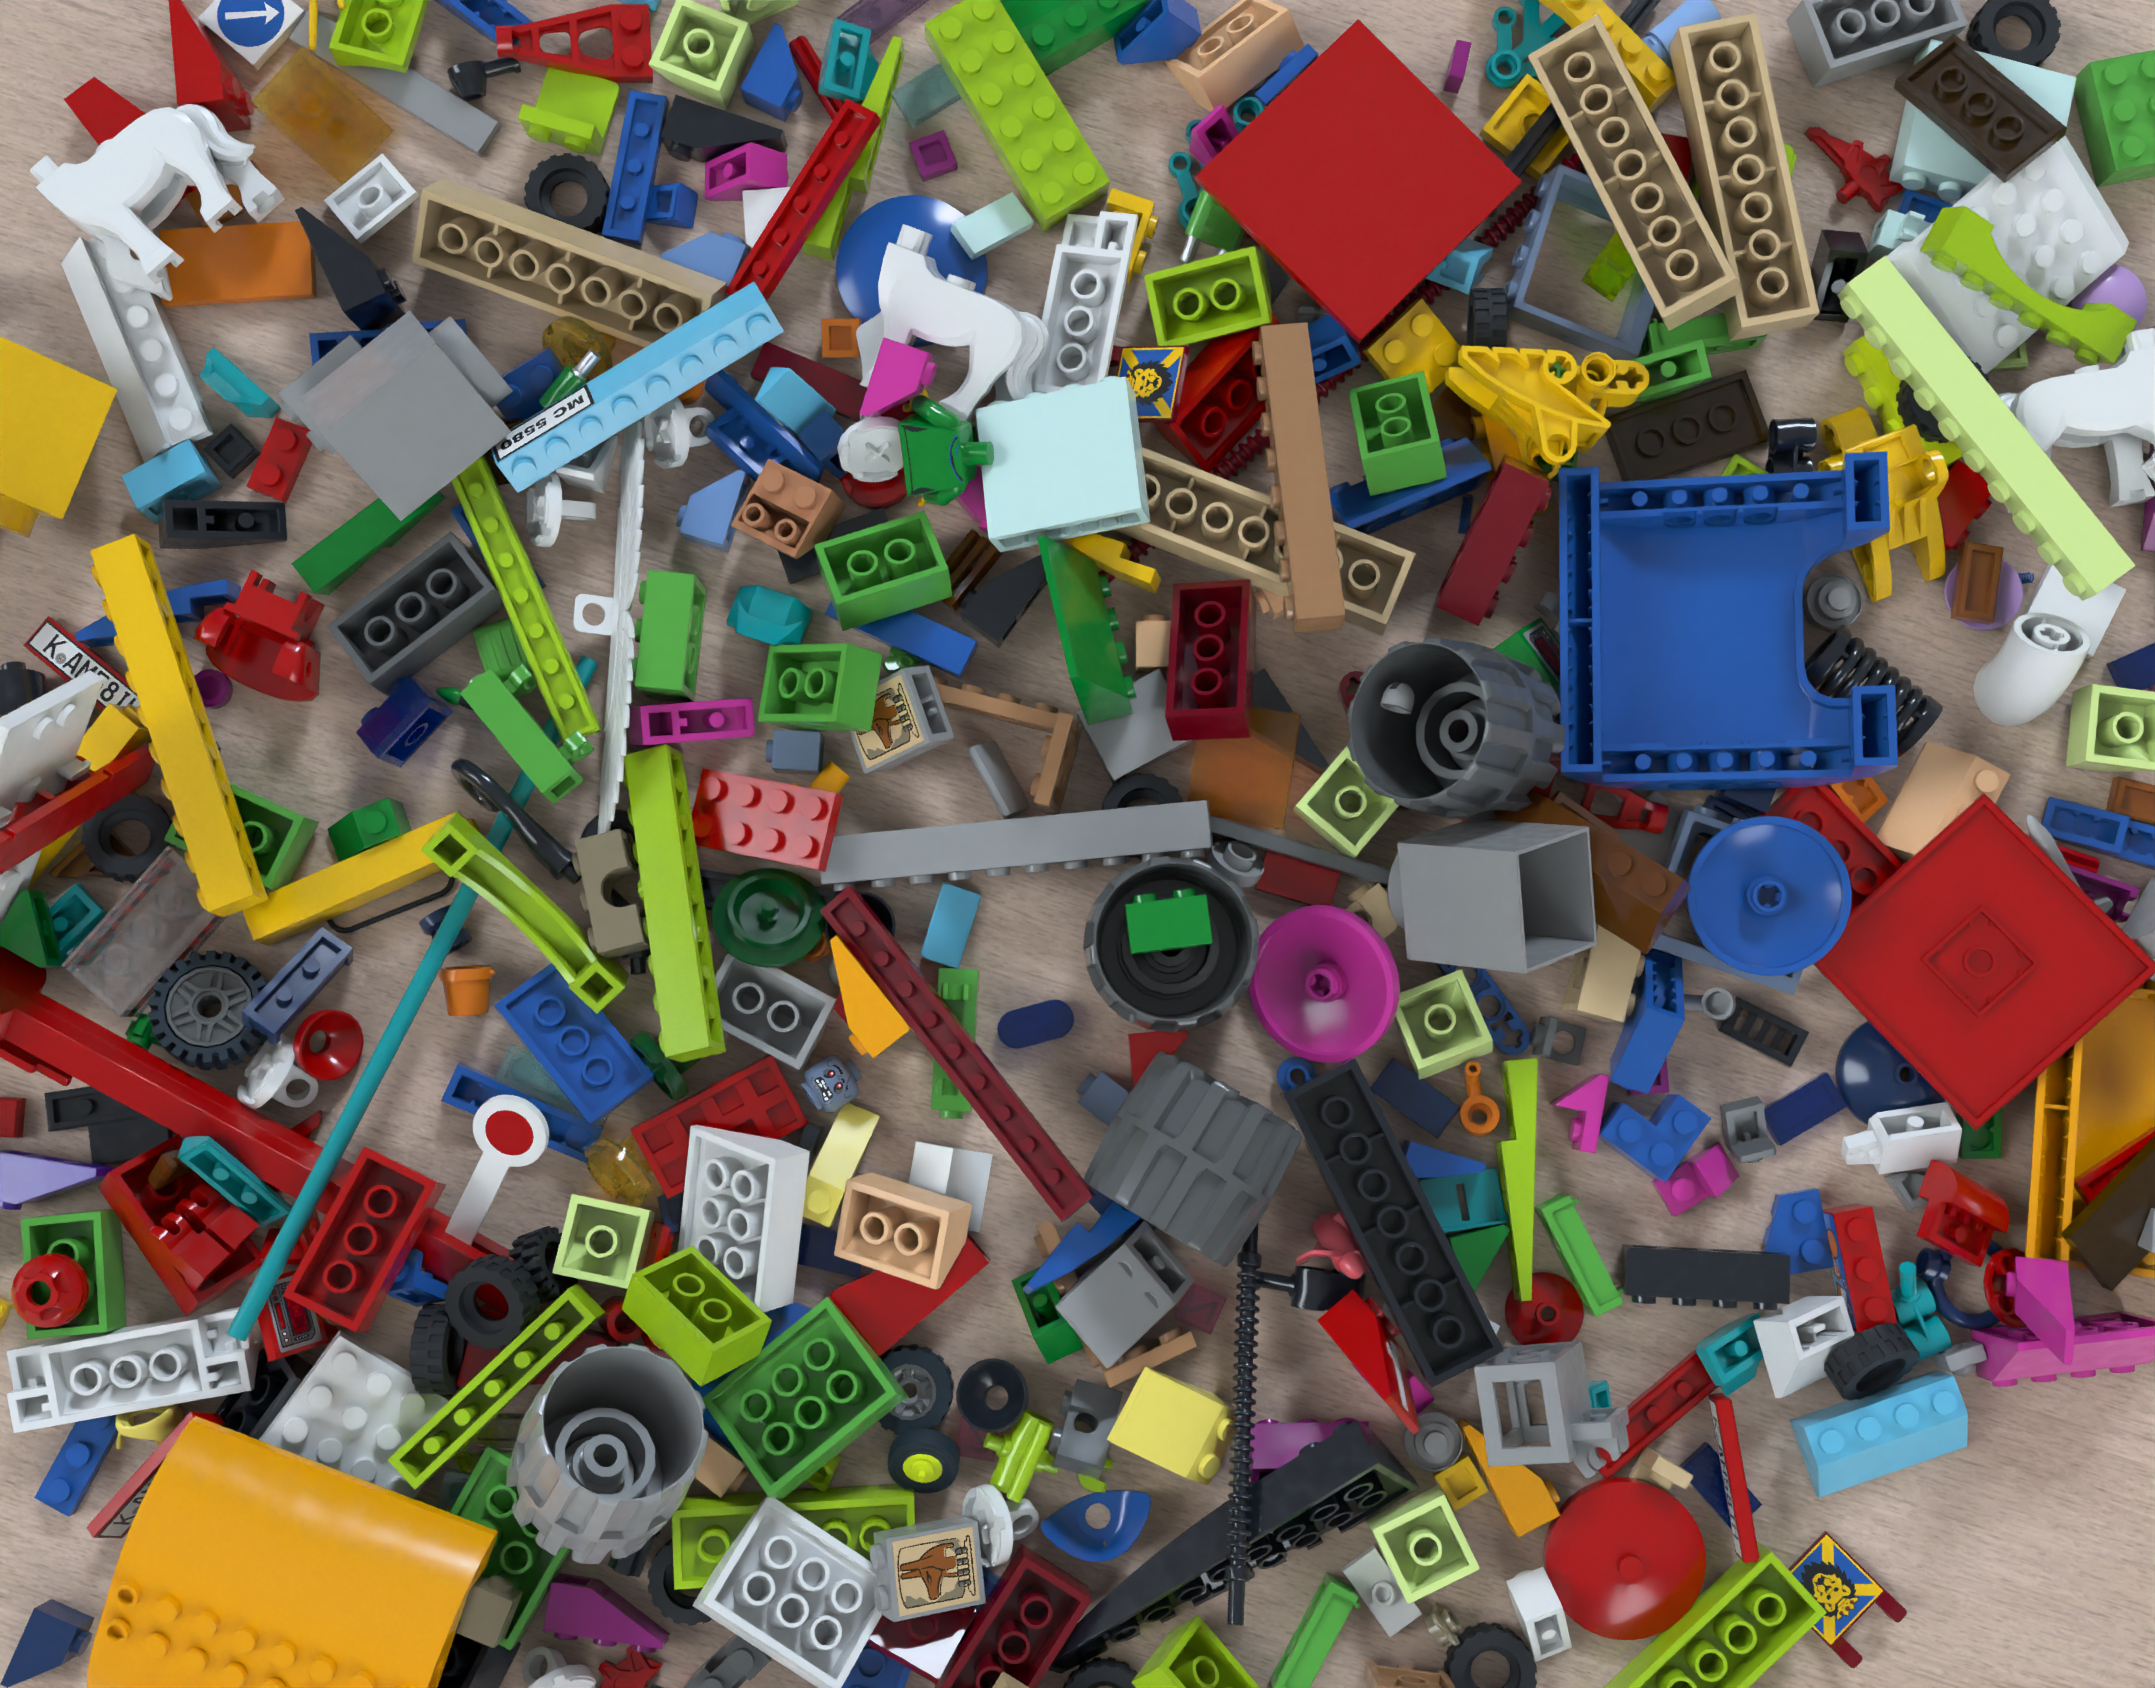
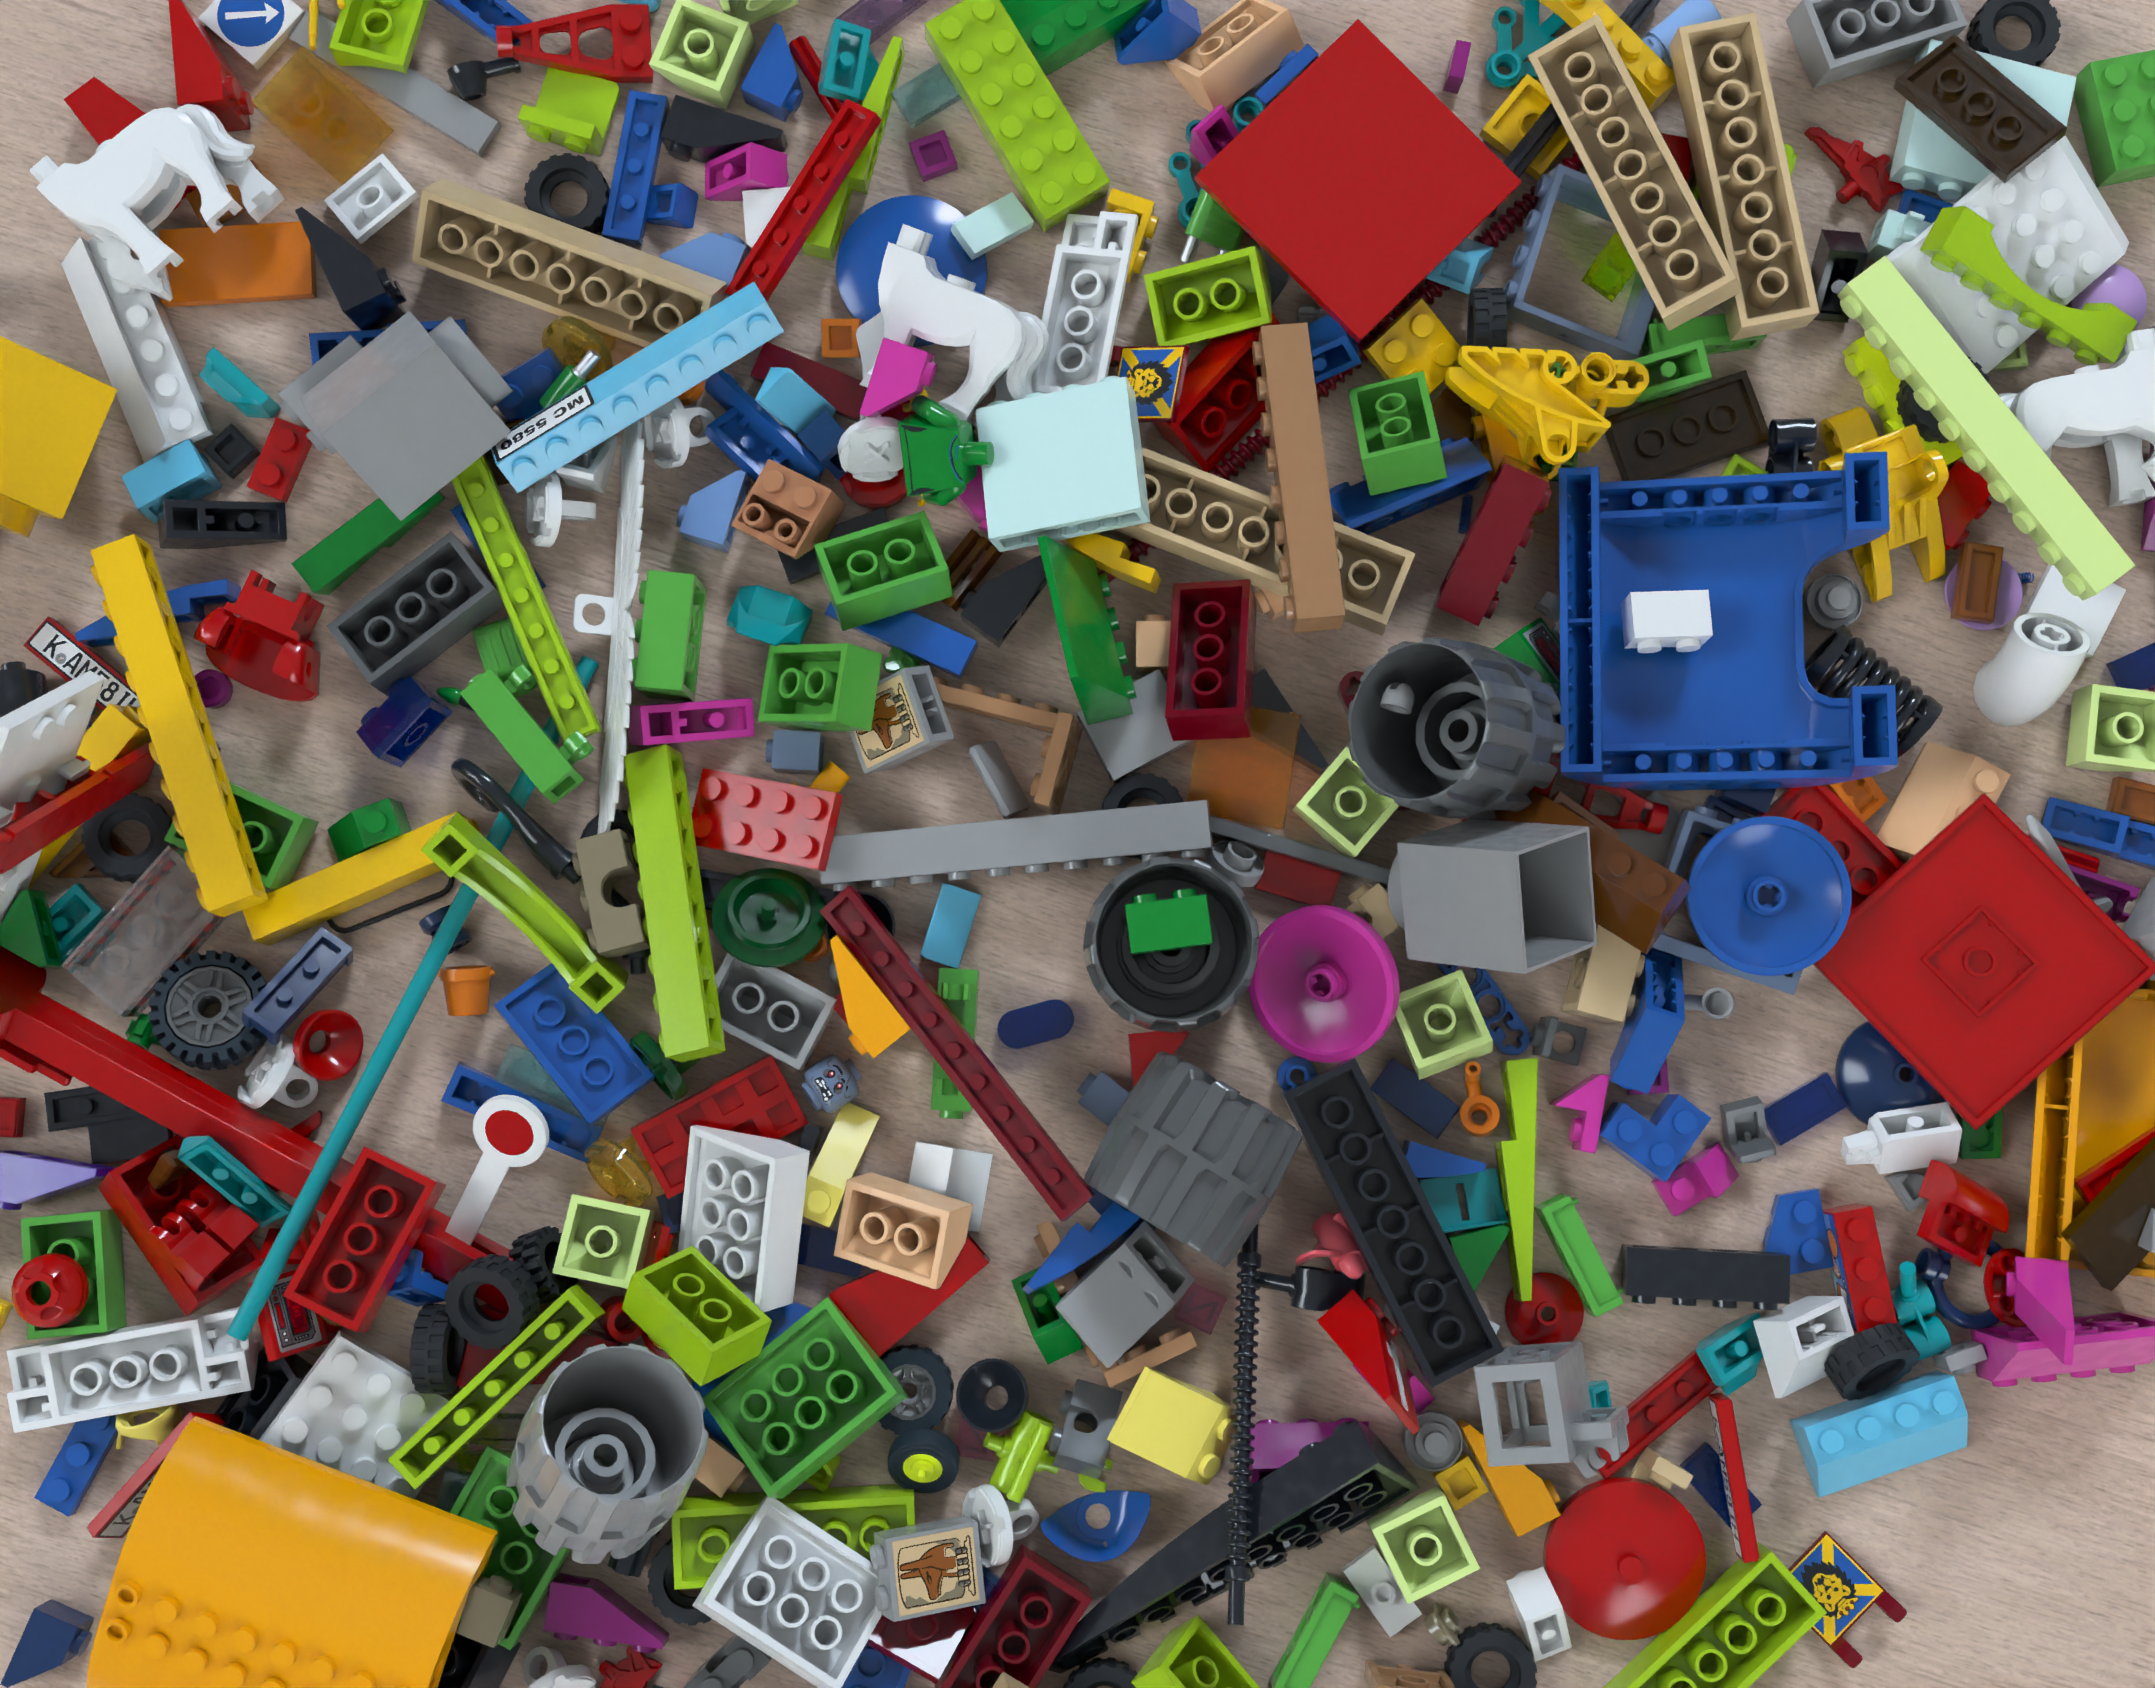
(1666, 620): none -> white brick
(1786, 1059): black slope -> none

